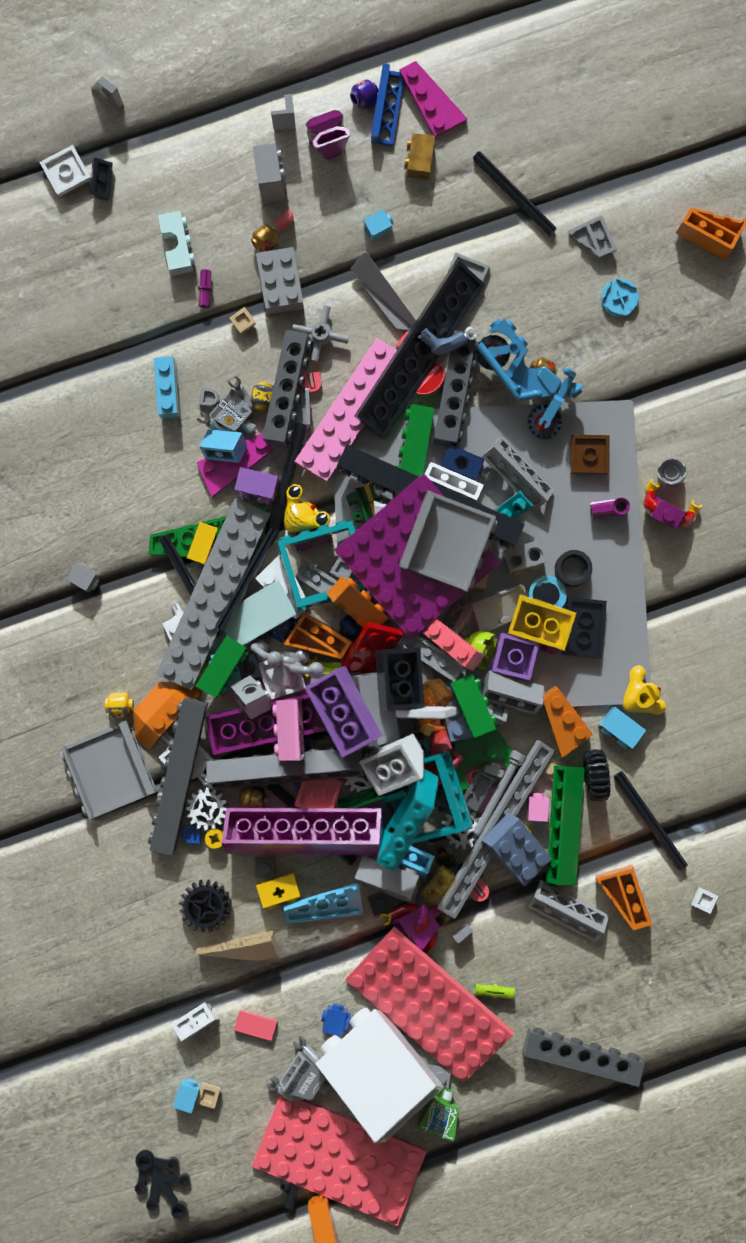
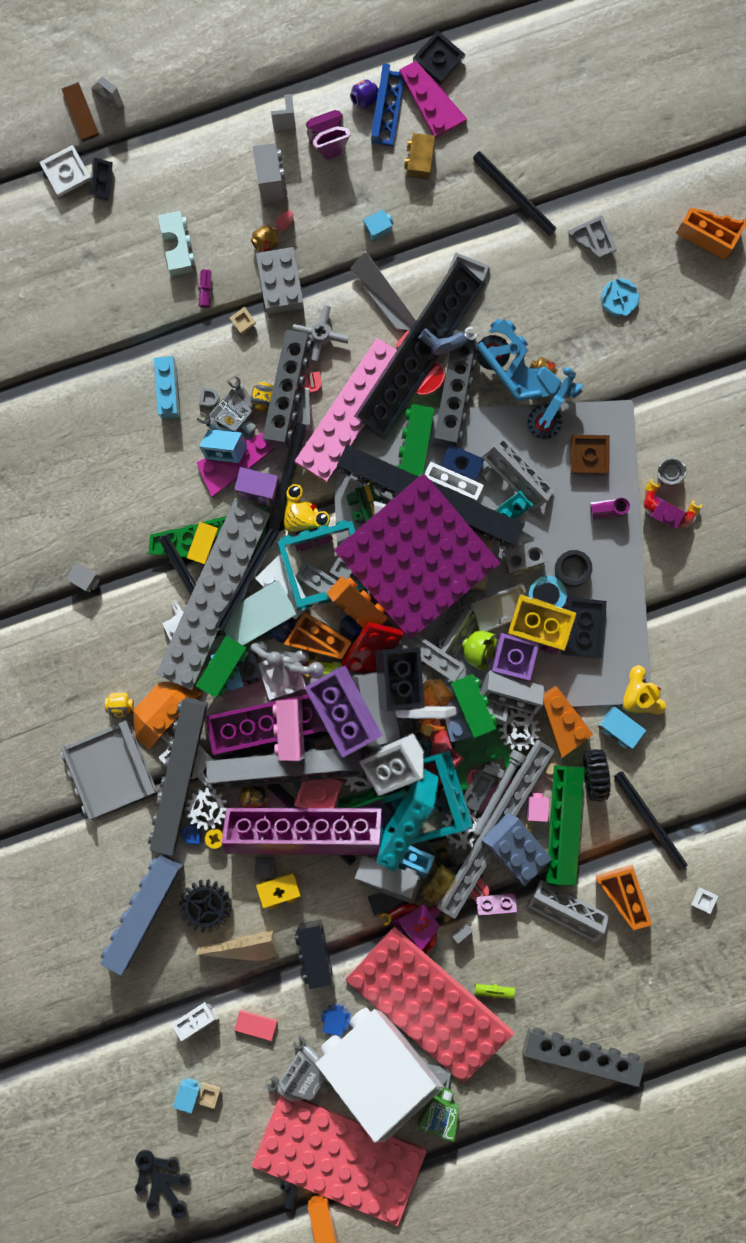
(80, 112): none -> reddish brown tile
(140, 916): none -> sand blue brick
(251, 696): light grey brick -> none
(314, 954): none -> black brick
(328, 905): medium azure wing -> none
(439, 57): none -> black plate
(448, 541): light grey panel -> none
(453, 644): coral brick -> none
(496, 904): none -> hinge
(512, 724): none -> white gear

